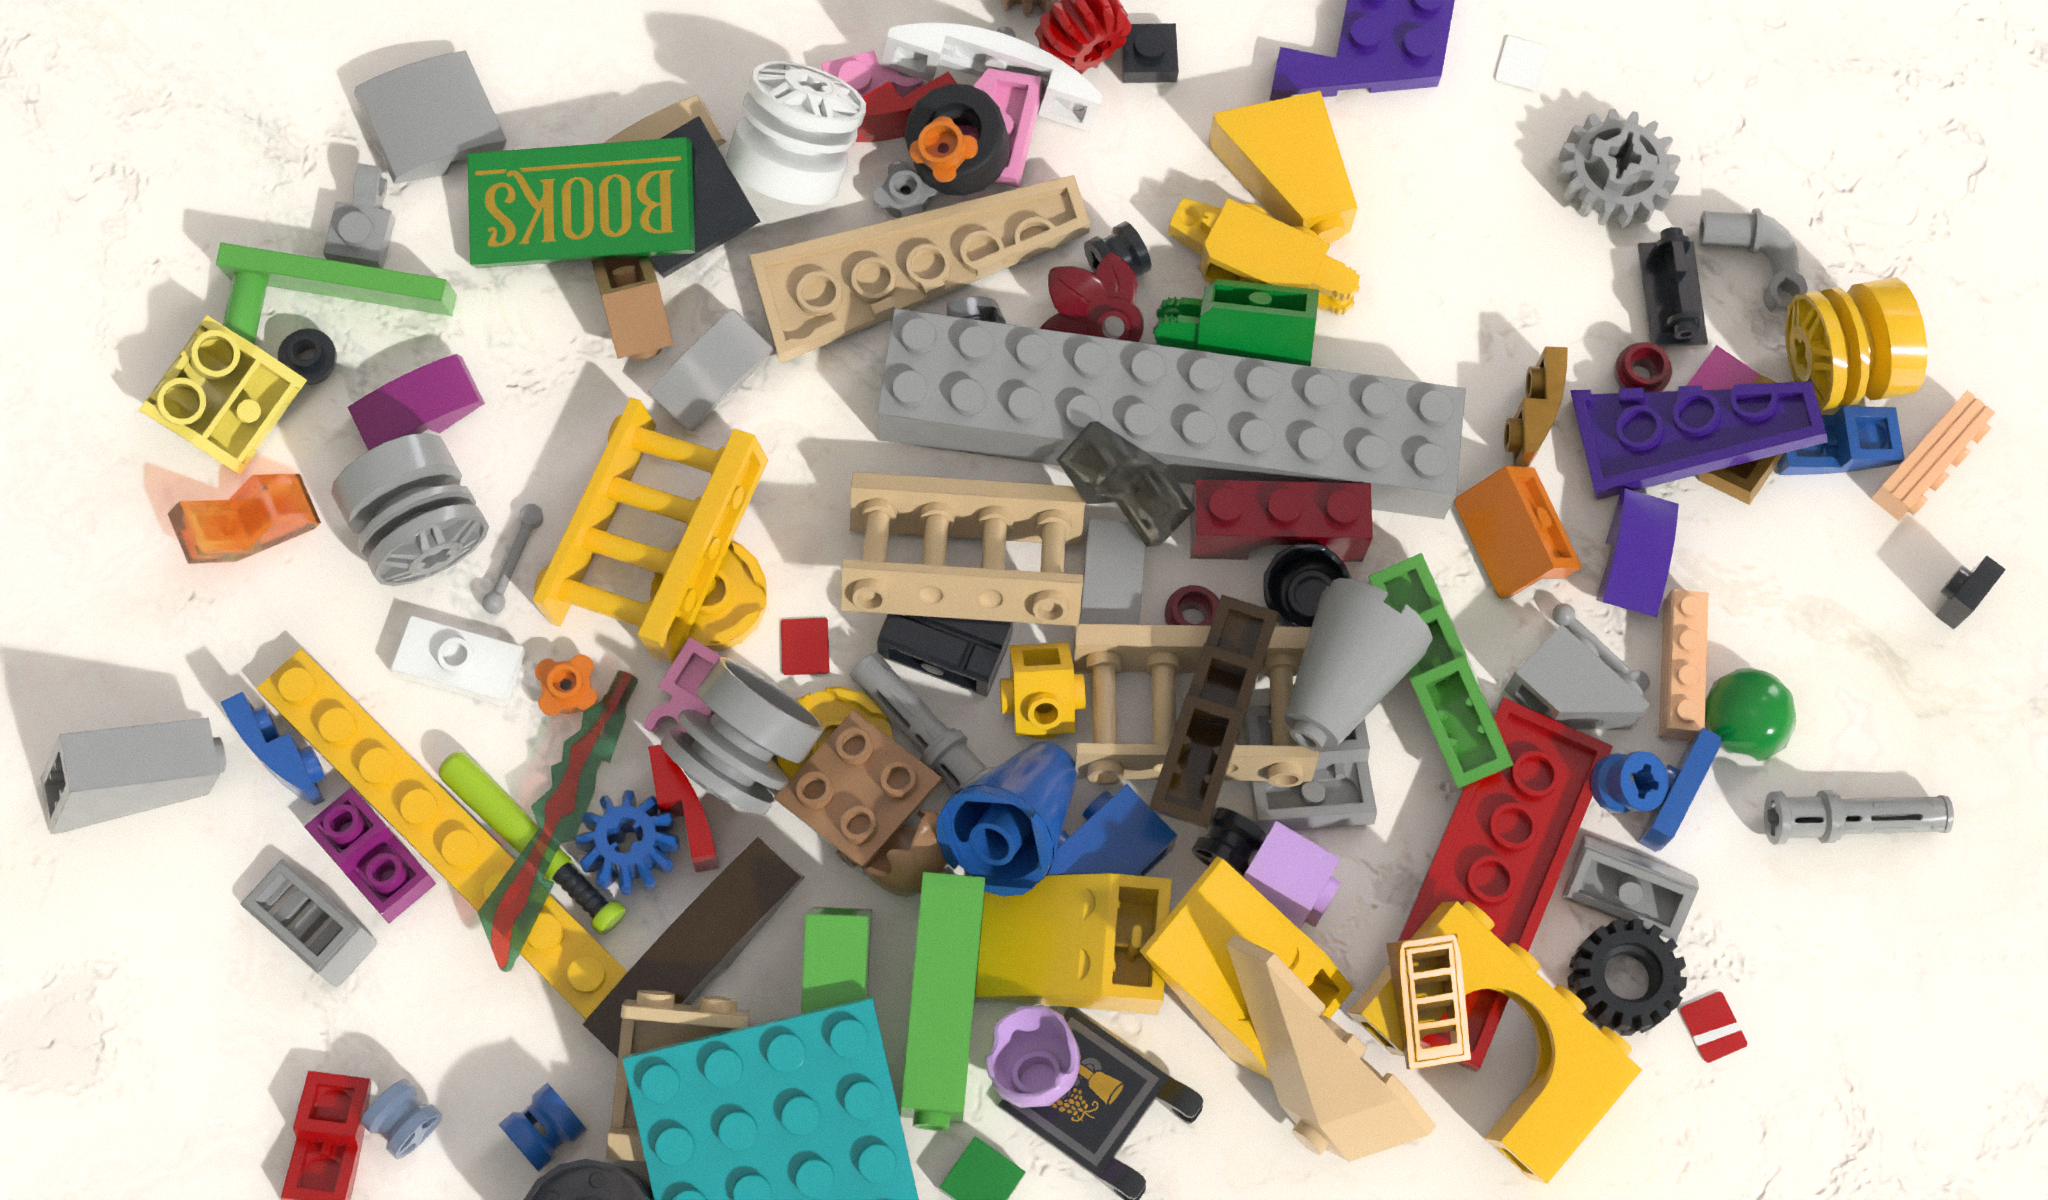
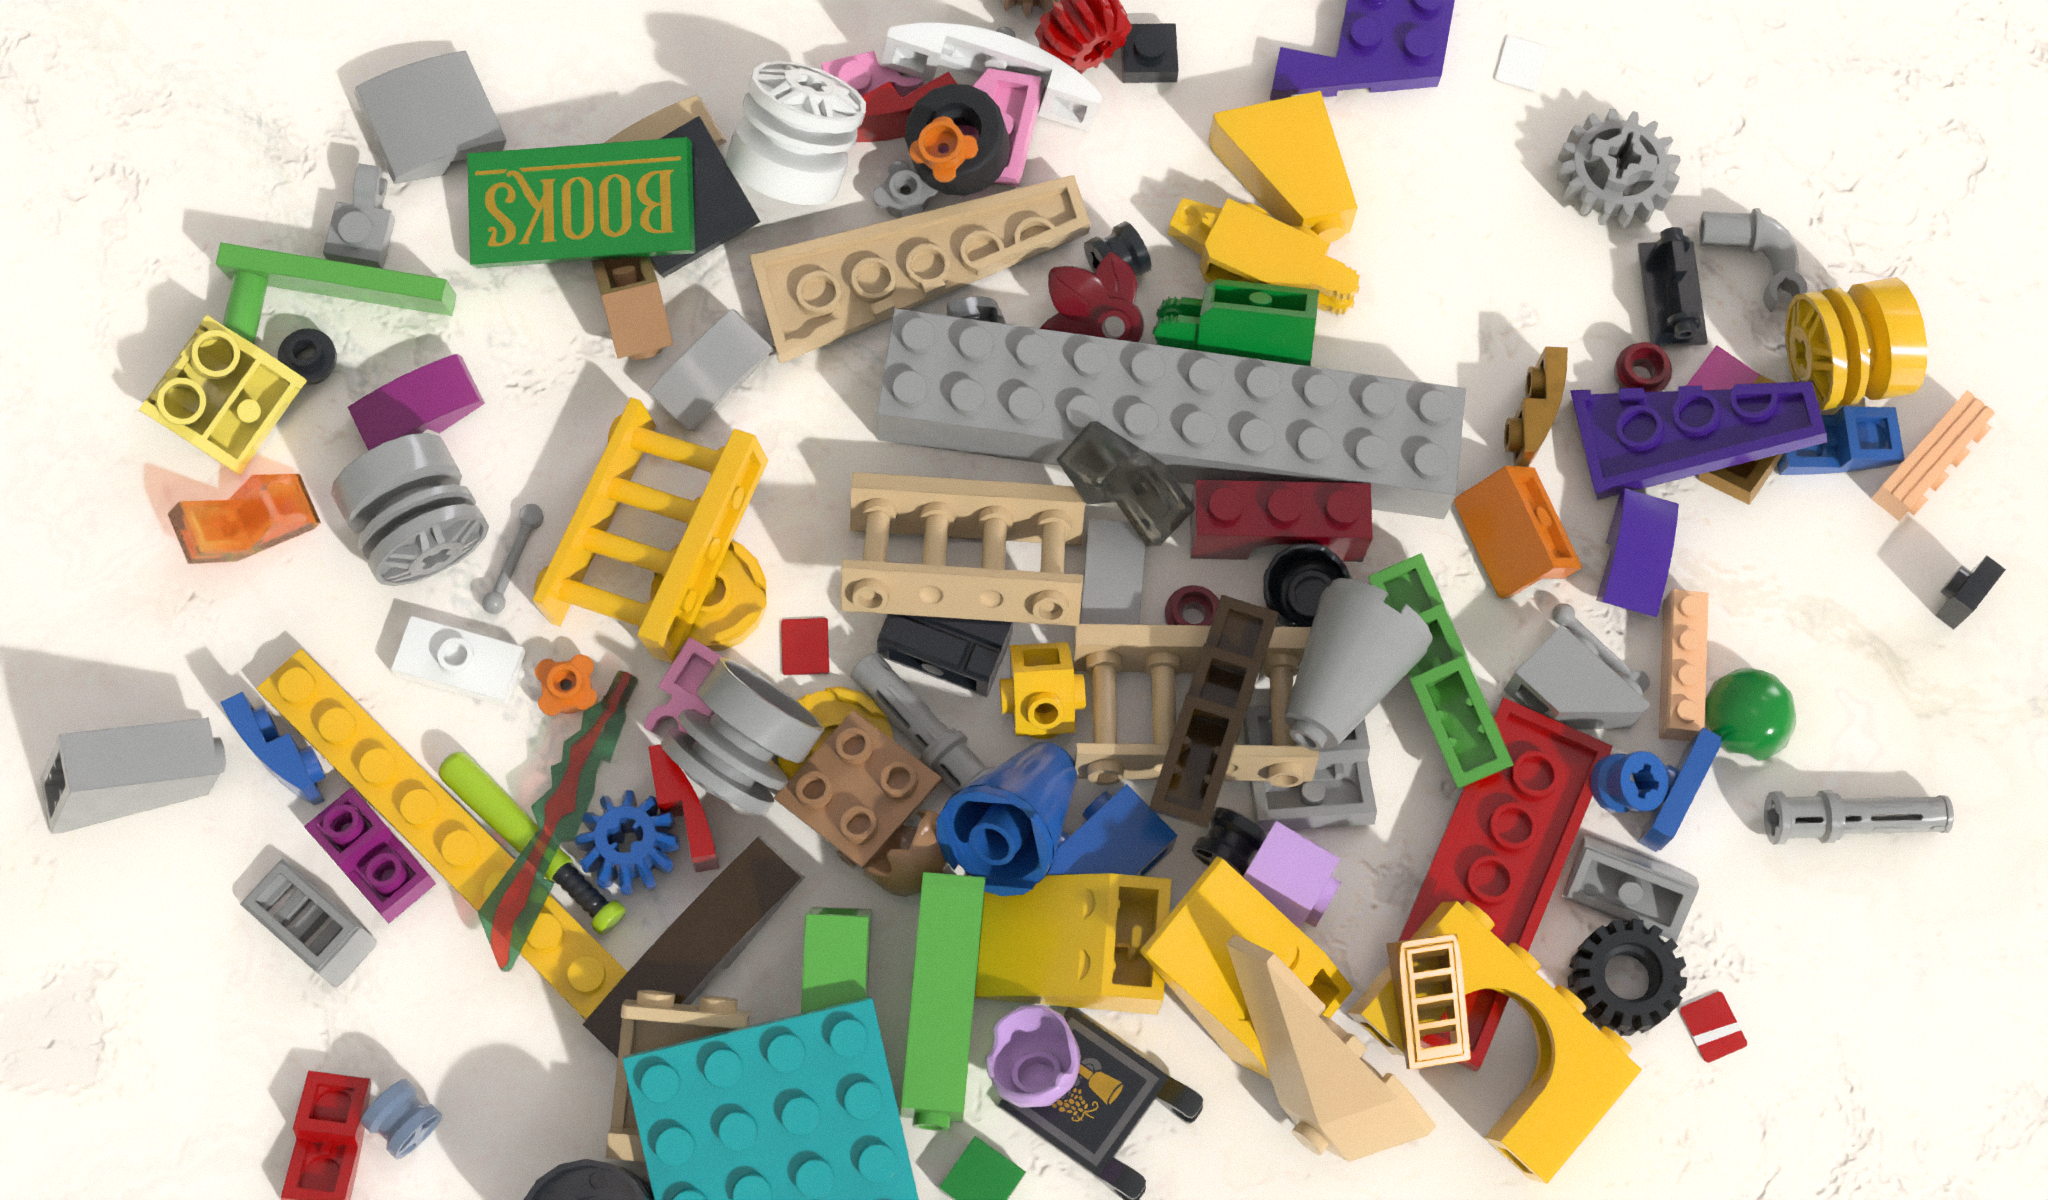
(553, 1116): blue wheel -> none

